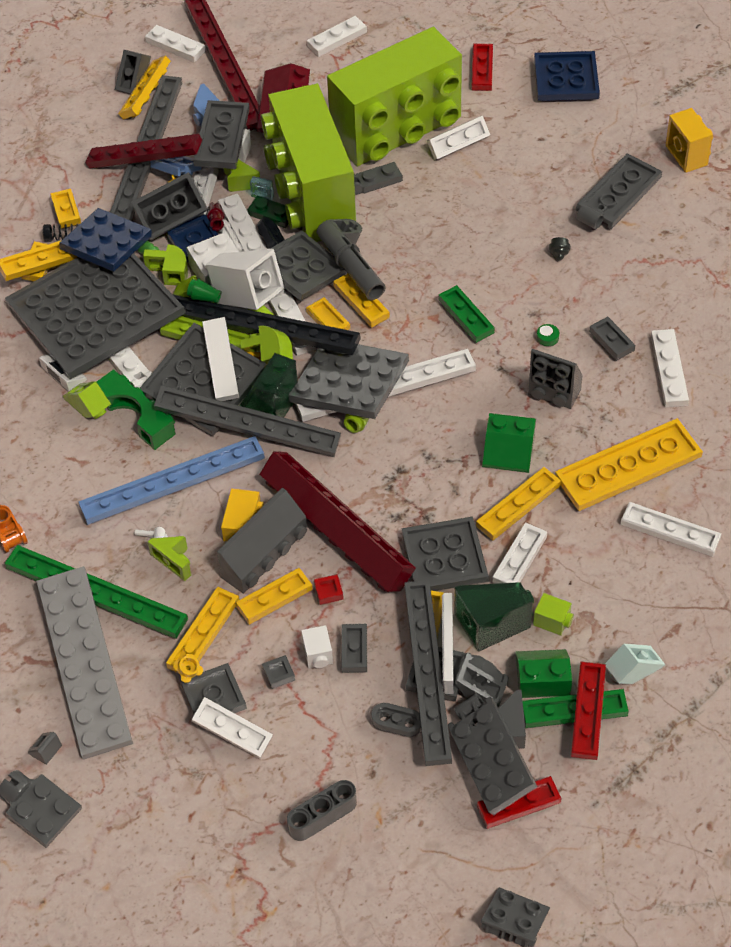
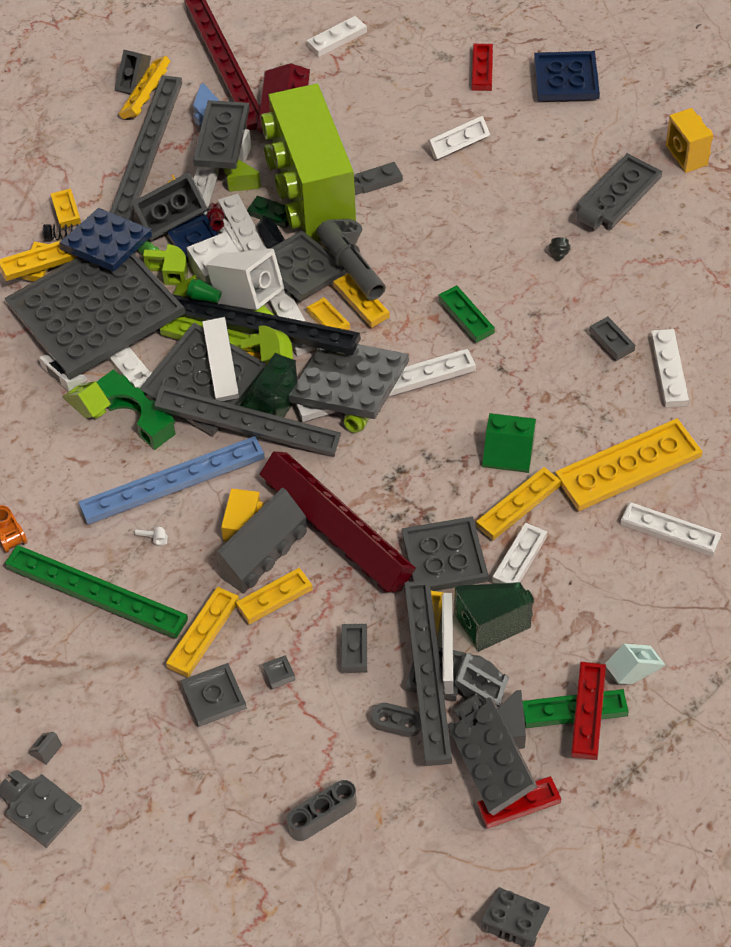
(84, 663): light grey plate -> none
(144, 151): dark red plate -> none
(170, 553): lime slope -> none
(175, 43): white plate -> none
(176, 166): medium blue plate -> none
(190, 661): yellow plate -> none
(232, 727): white plate -> none
(262, 187): clear light blue plate -> none
(317, 647): white brick -> none
(328, 589): red plate -> none
(396, 95): lime brick -> none
(544, 673): green slope -> none
(548, 335): green tile -> none
(553, 614): lime brick -> none
(554, 379): dark grey slope -> none

